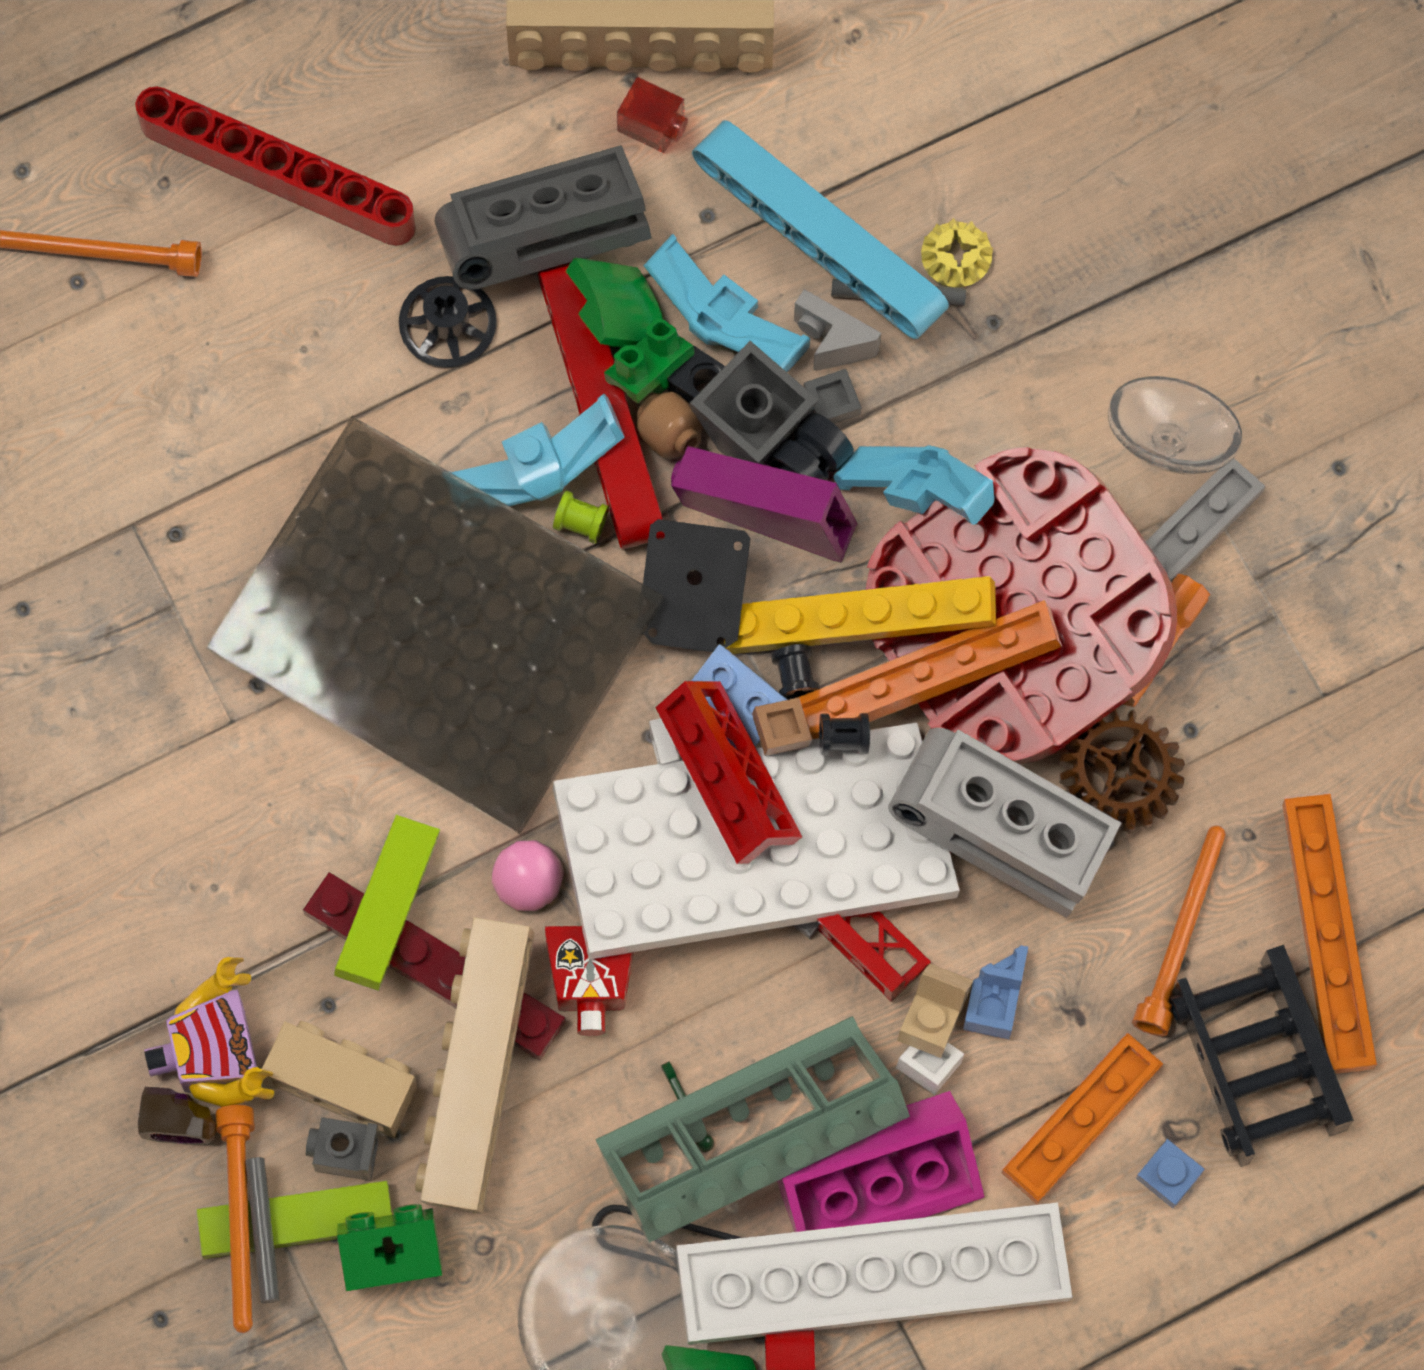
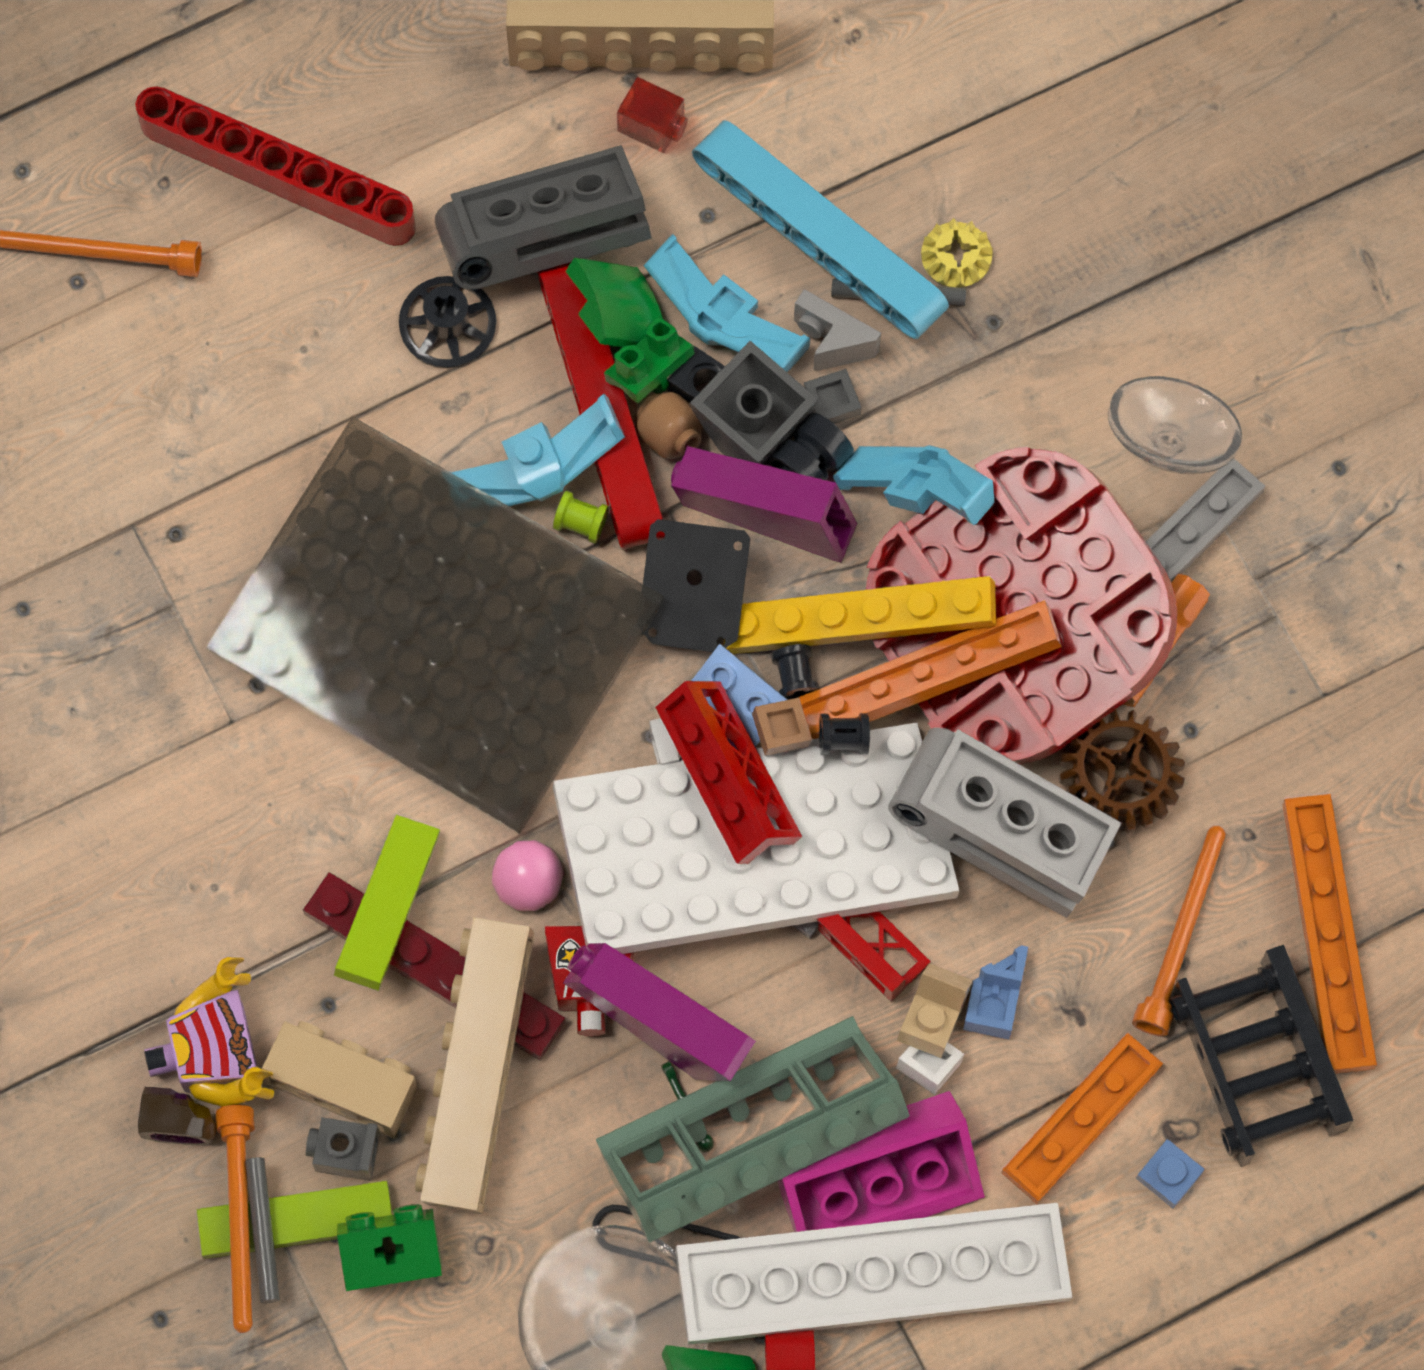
(658, 1013): none -> magenta slope

